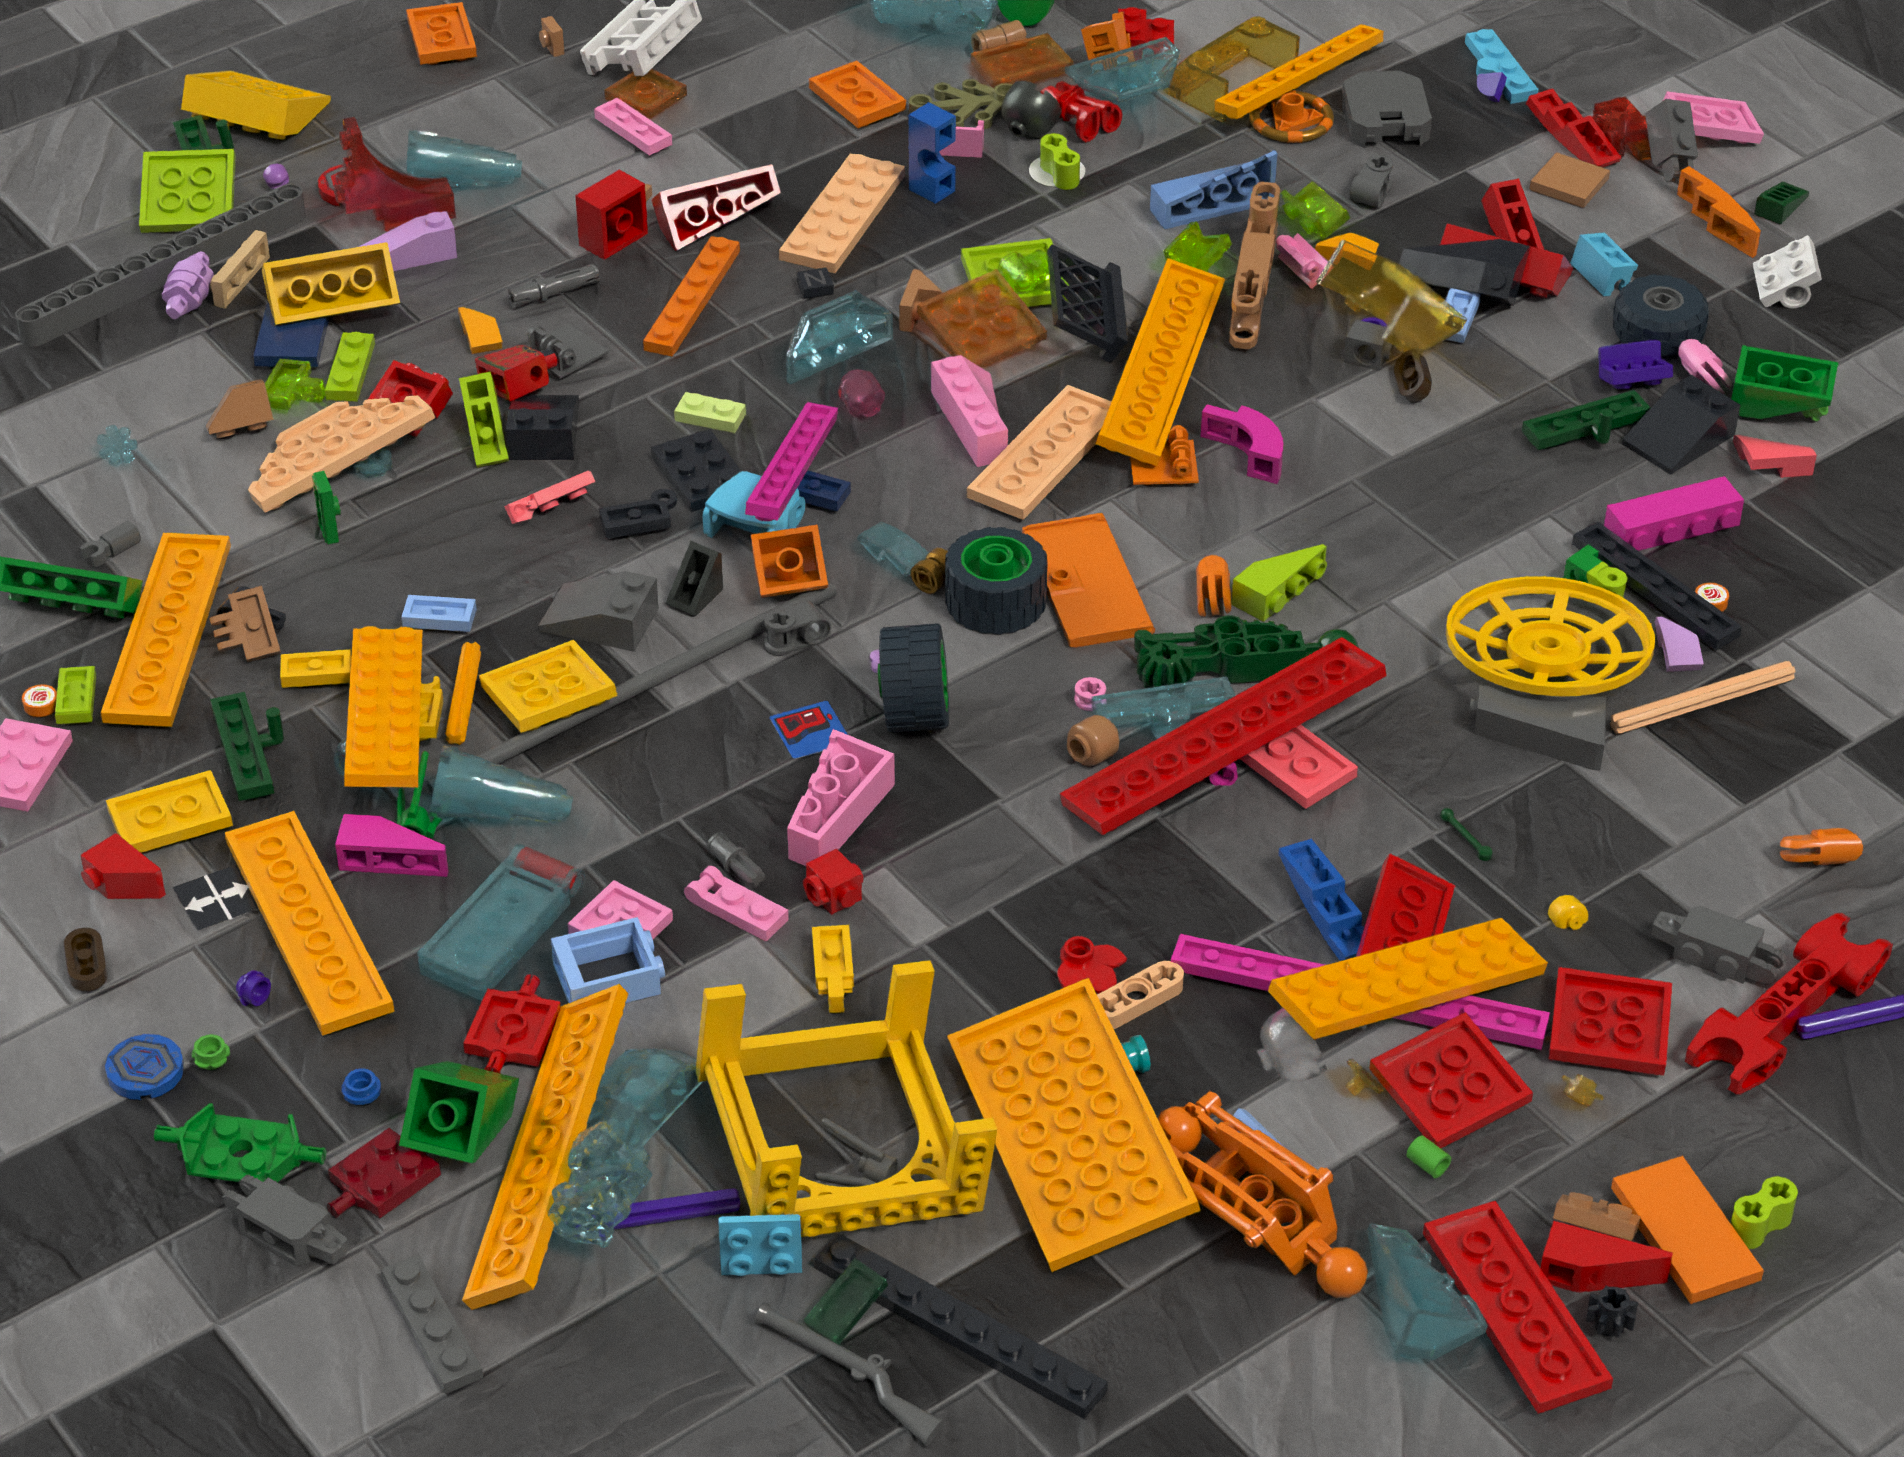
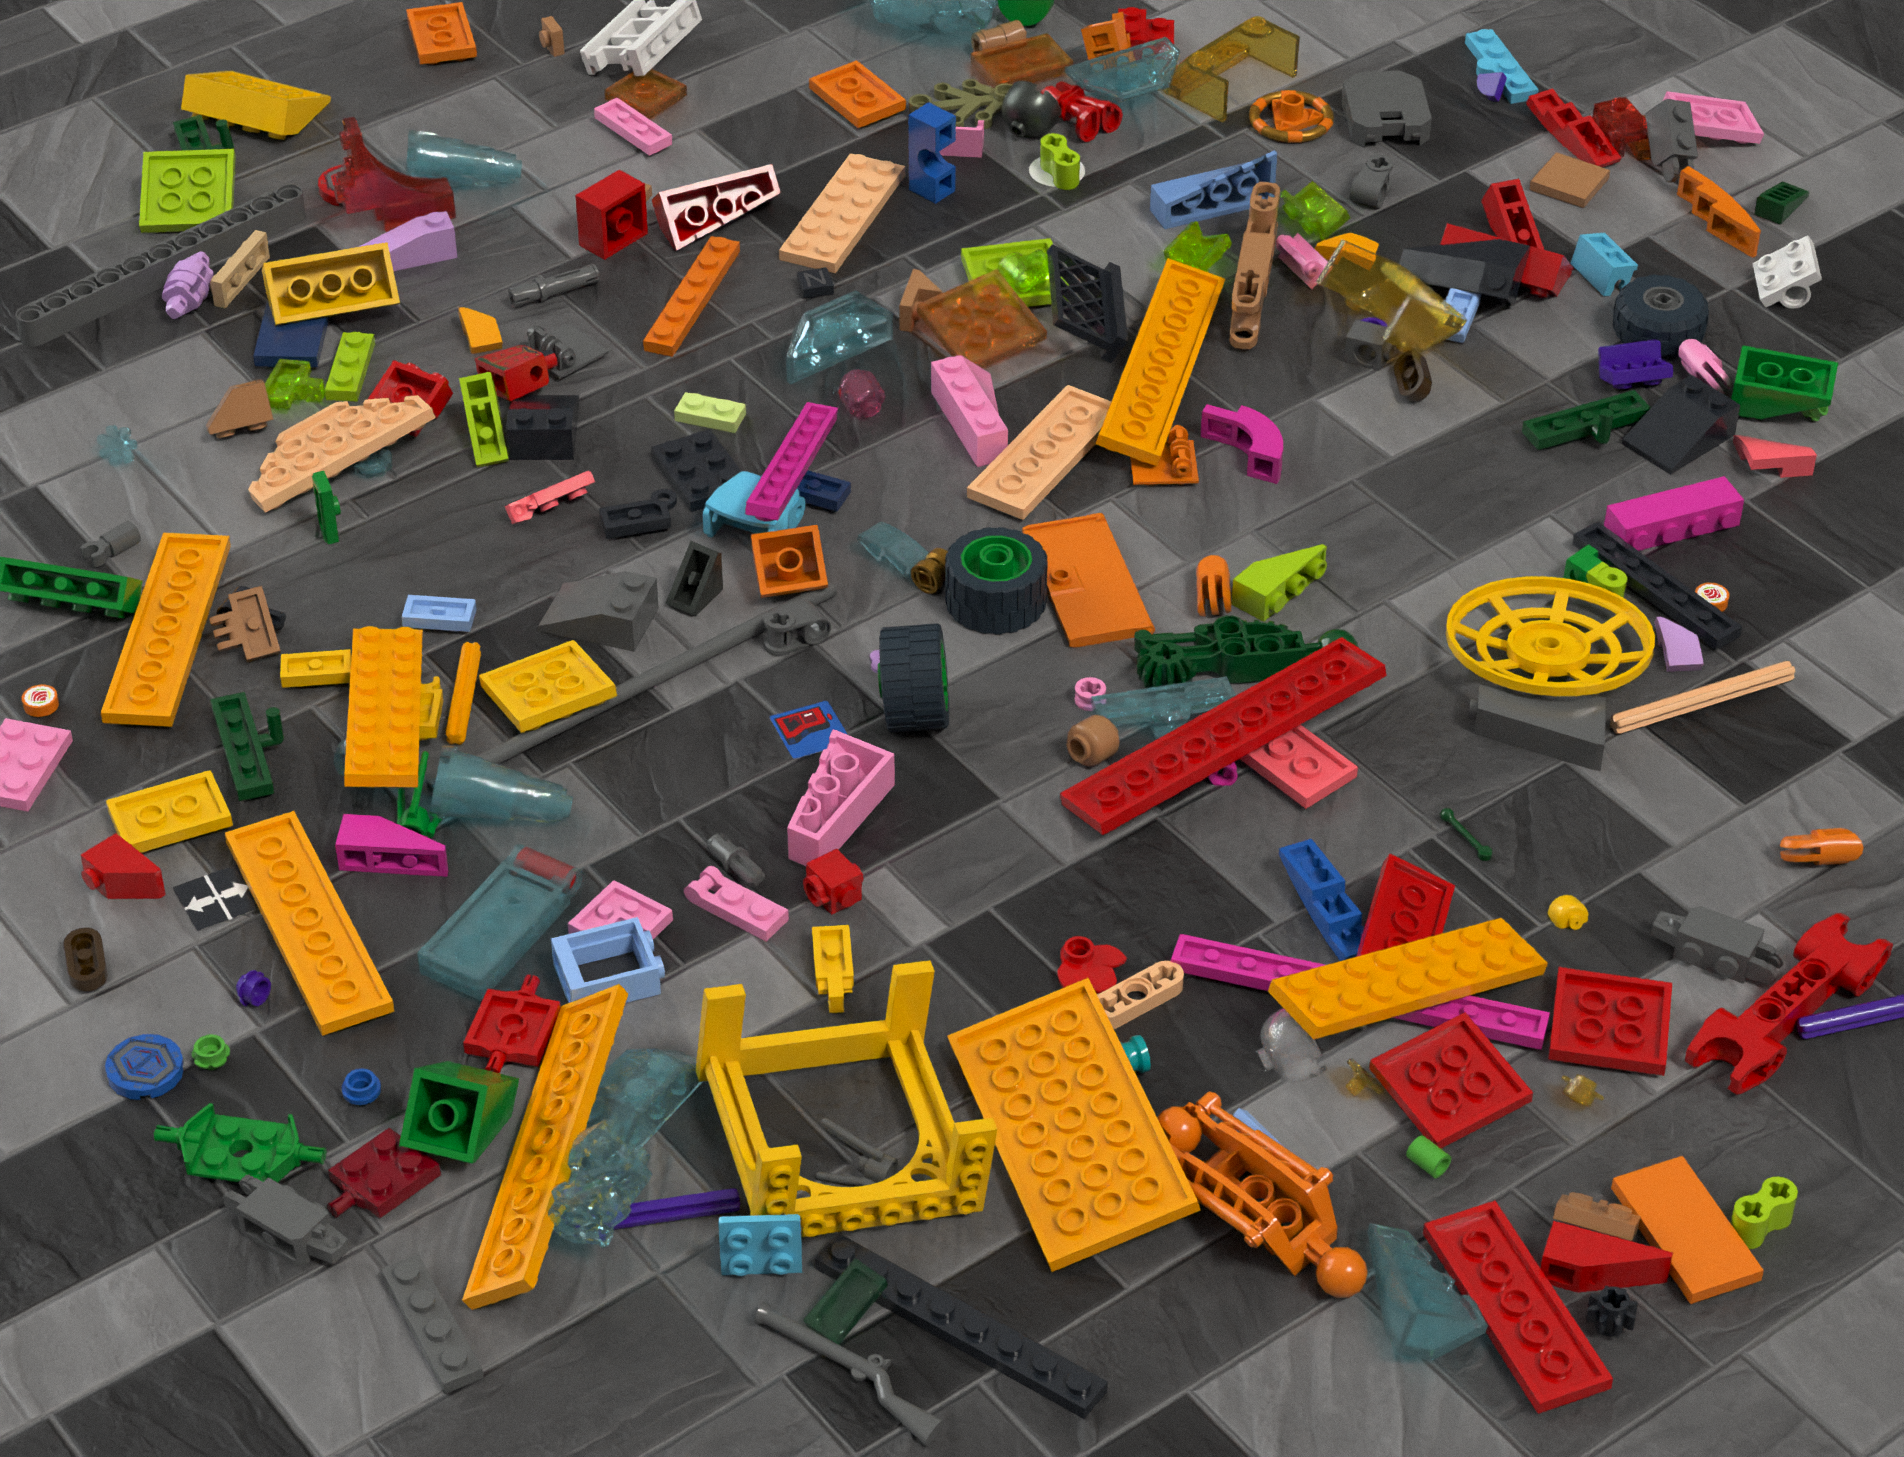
(75, 695): lime plate -> none
(276, 176): medium lavender hinge -> none
(1298, 71): light orange plate -> none

